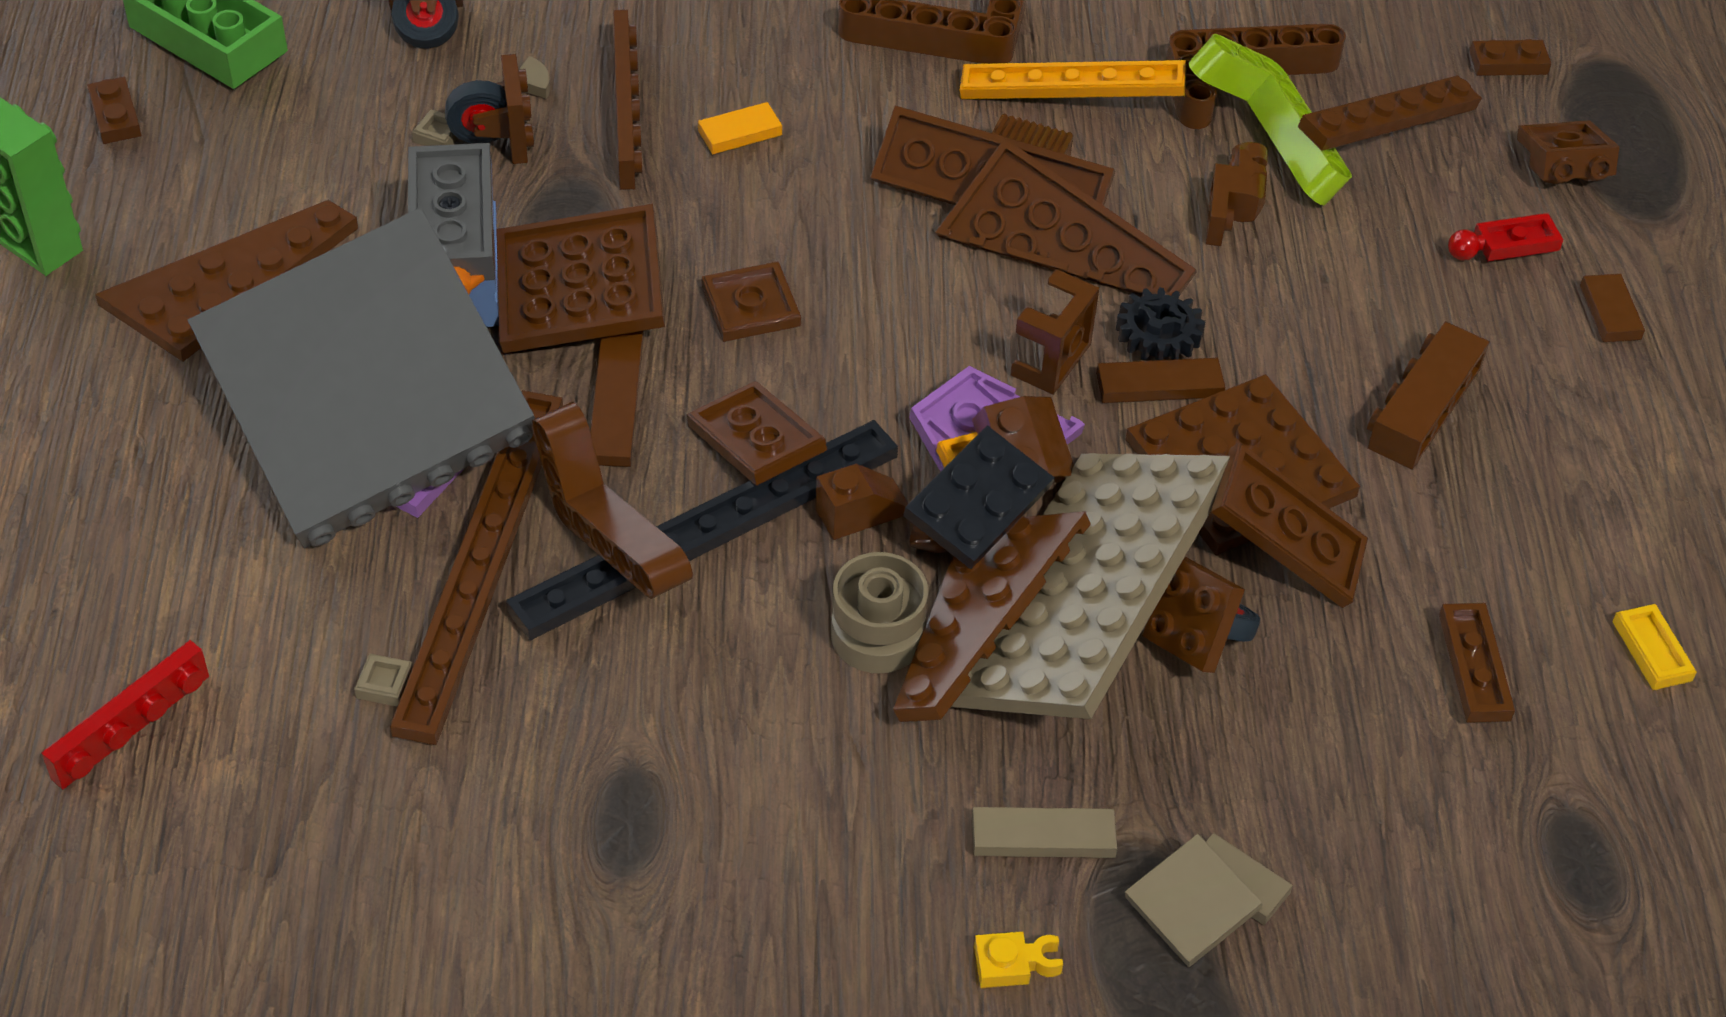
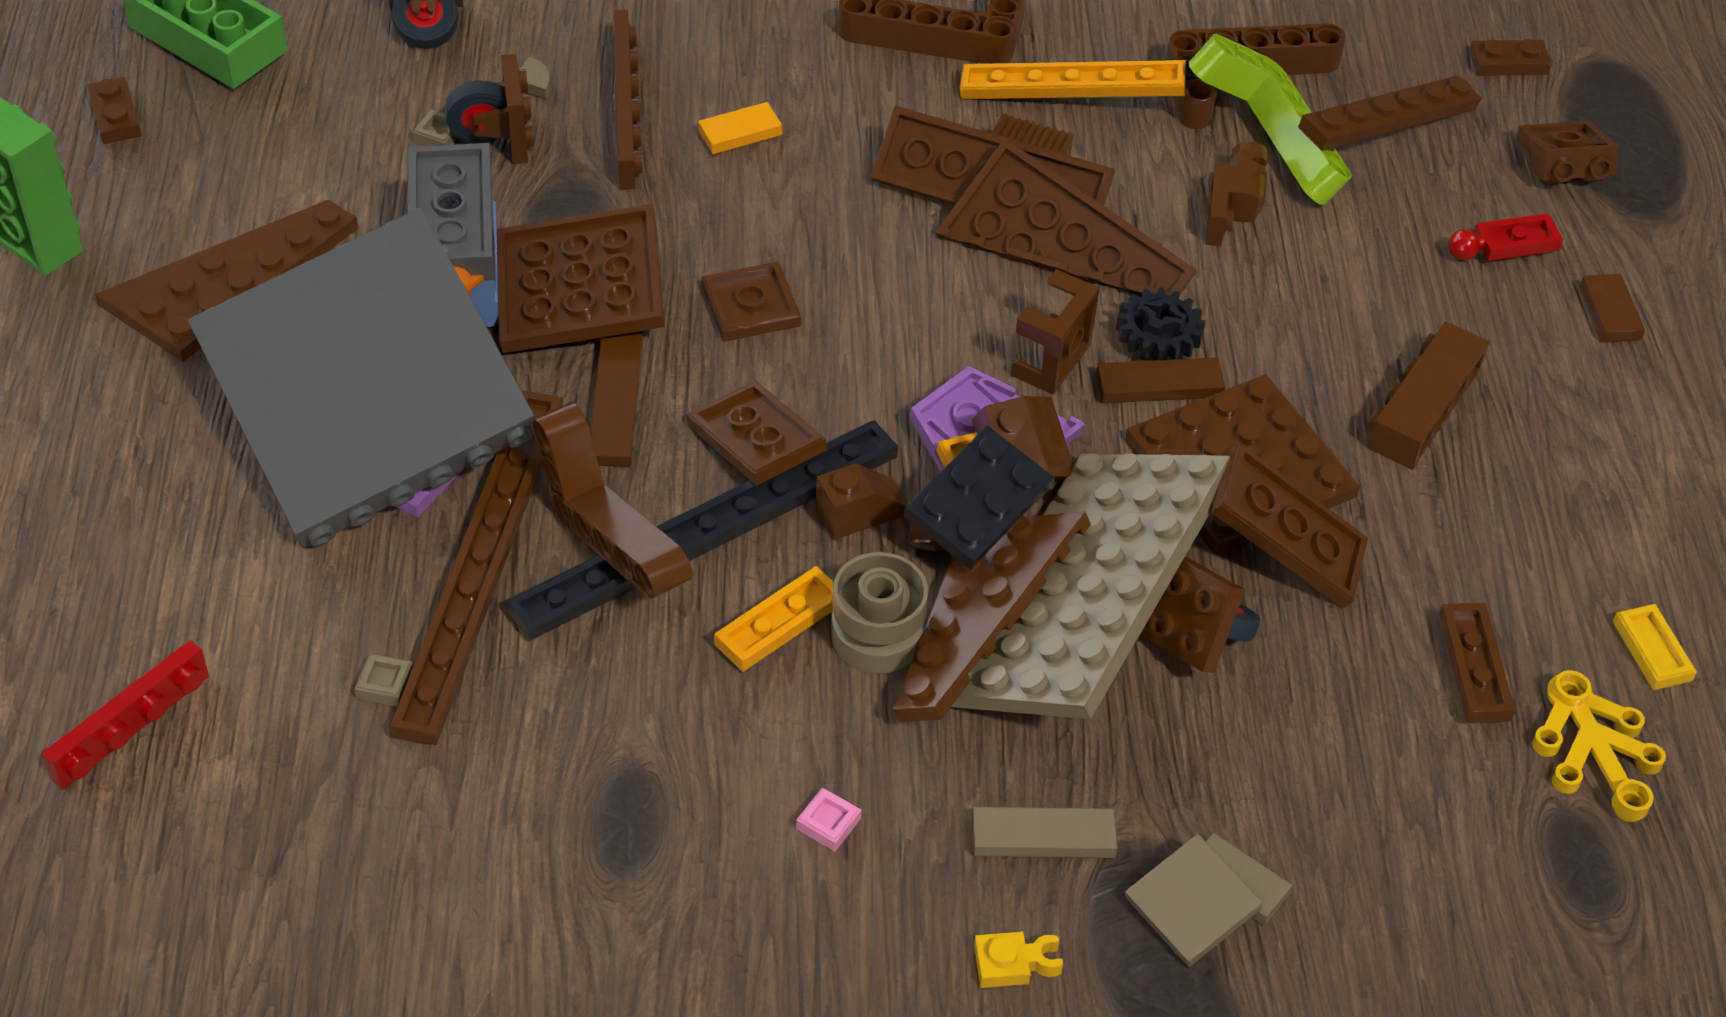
(776, 619): none -> light orange plate
(828, 819): none -> bright pink tile
(1600, 742): none -> yellow plant

